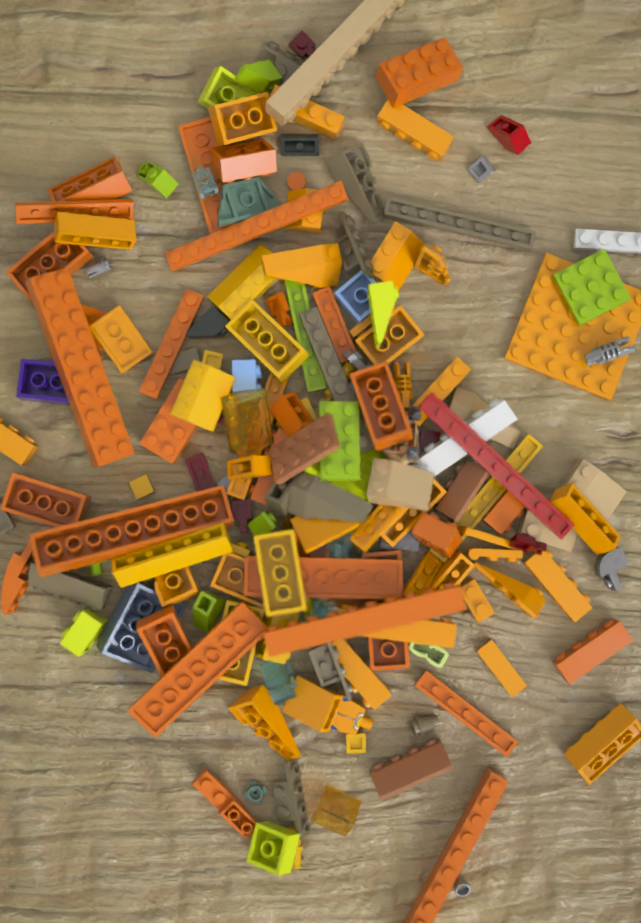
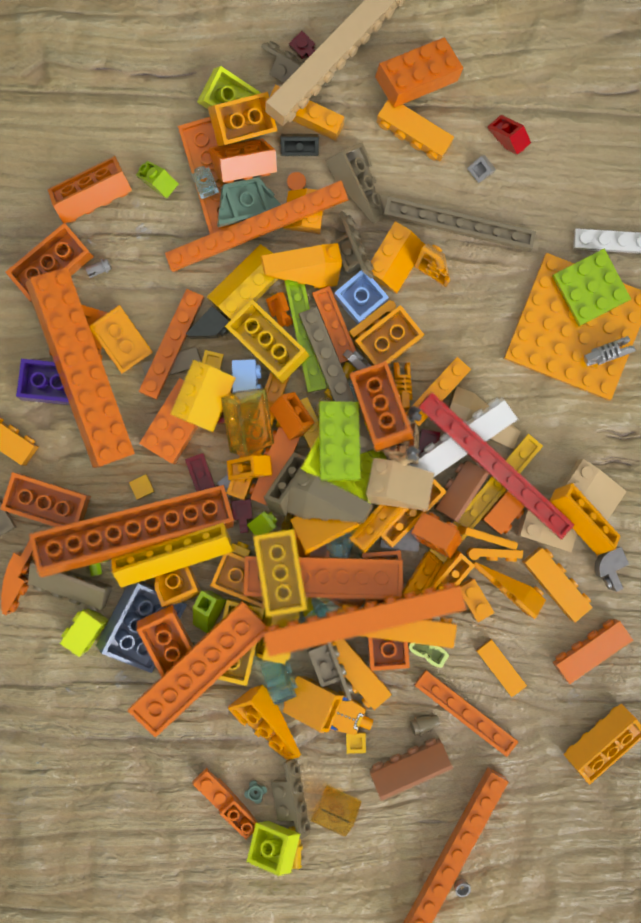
(46, 211): orange plate -> none
(94, 231): light orange brick -> none
(259, 76): lime slope -> none
(304, 448): nougat plate -> none
(381, 303): neon yellow slope -> none
(524, 542): dark red plate -> none

